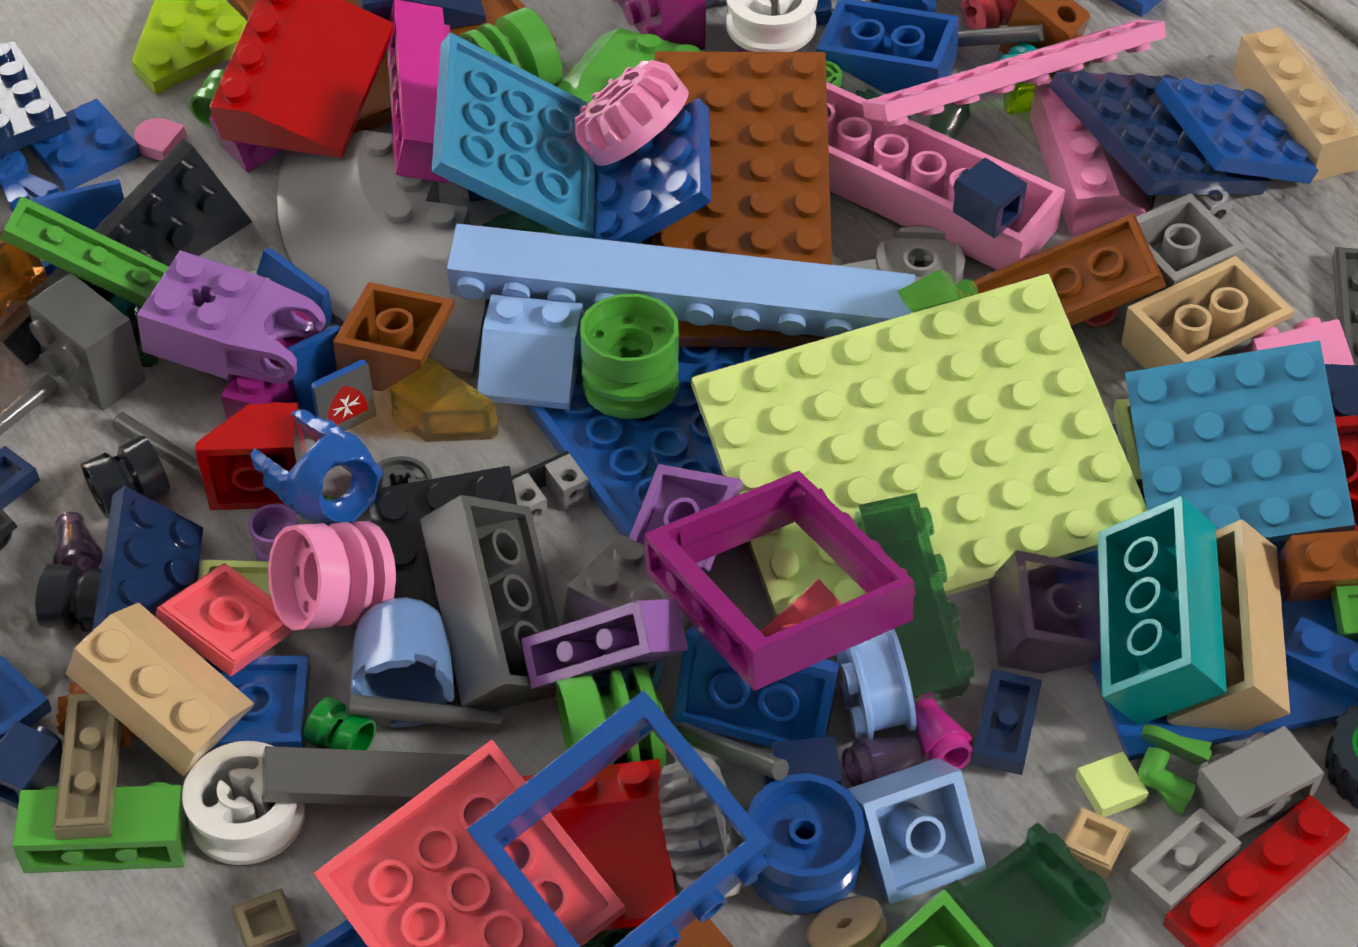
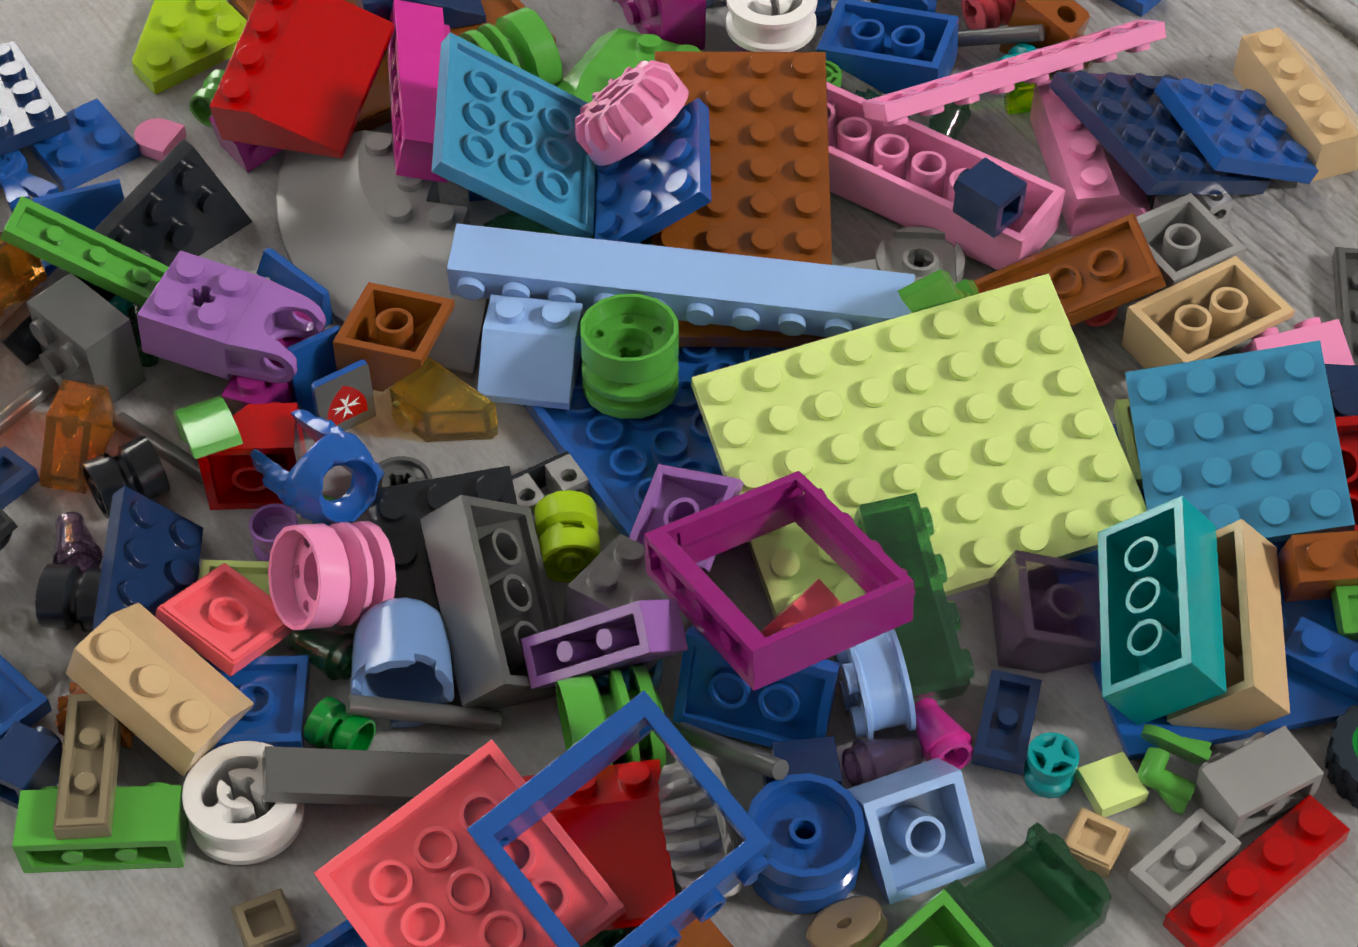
(75, 431): none -> clear orange slope
(207, 427): none -> bright green slope
(327, 650): none -> clear green cone
(567, 533): none -> lime wheel
(1043, 754): none -> teal wheel

